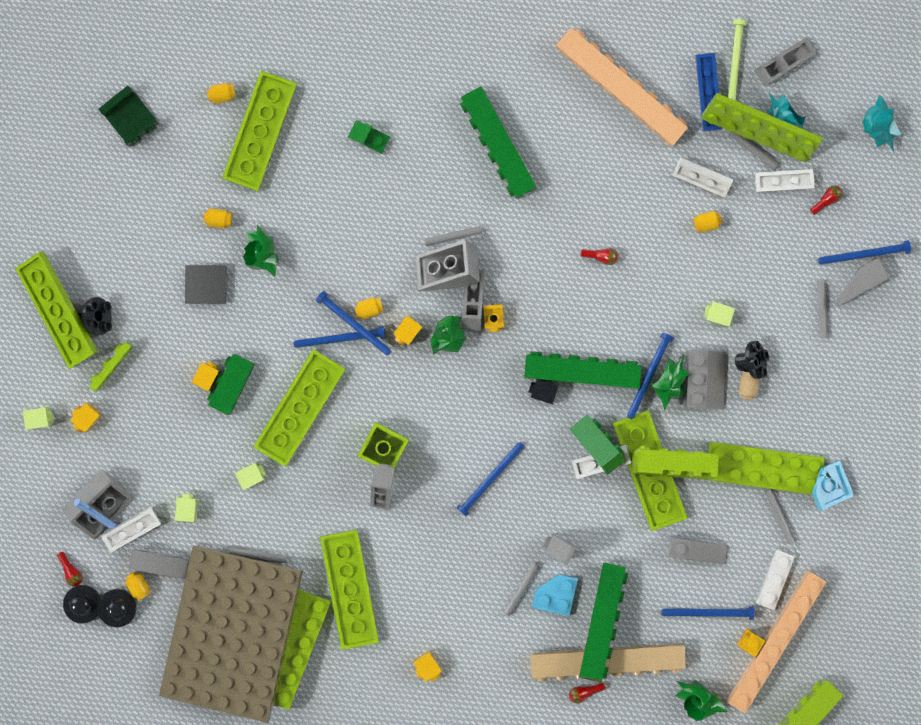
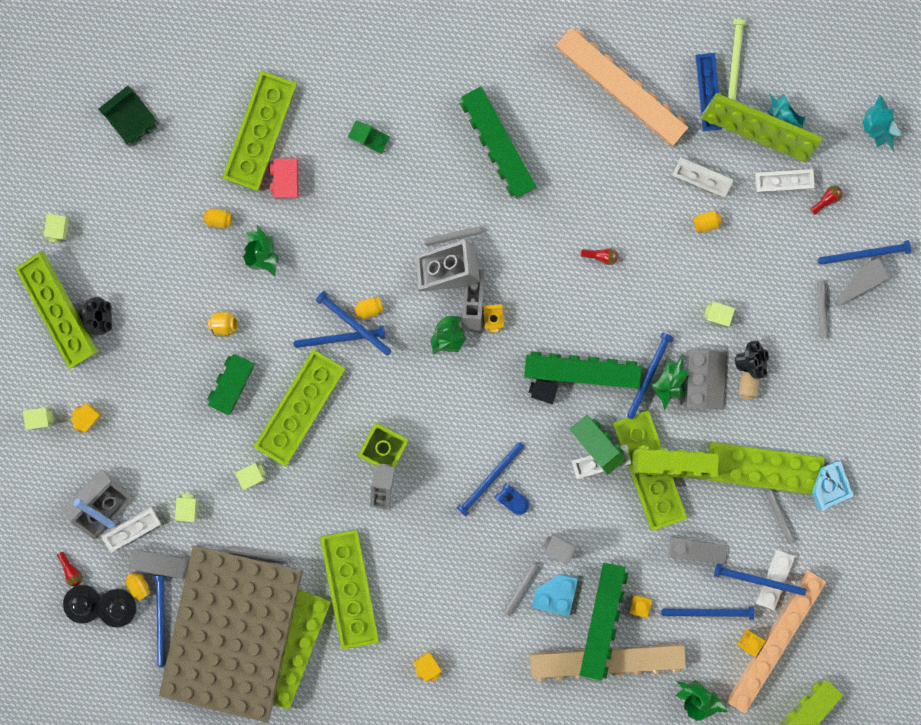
(56, 227): none -> yellowish green brick
(110, 366): lime plate -> none
(160, 619): none -> blue bar
(205, 284): dark grey slope -> none
(206, 375): yellow brick -> none
(221, 93): yellow brick -> none
(223, 324): none -> yellow head
(285, 179): none -> coral brick
(407, 331): yellow brick -> none
(518, 504): none -> blue plate
(580, 694): red piece -> none
(640, 606): none -> yellow plate
(753, 149): light grey bar -> none
(758, 580): none -> blue bar
(785, 61): light grey slope -> none

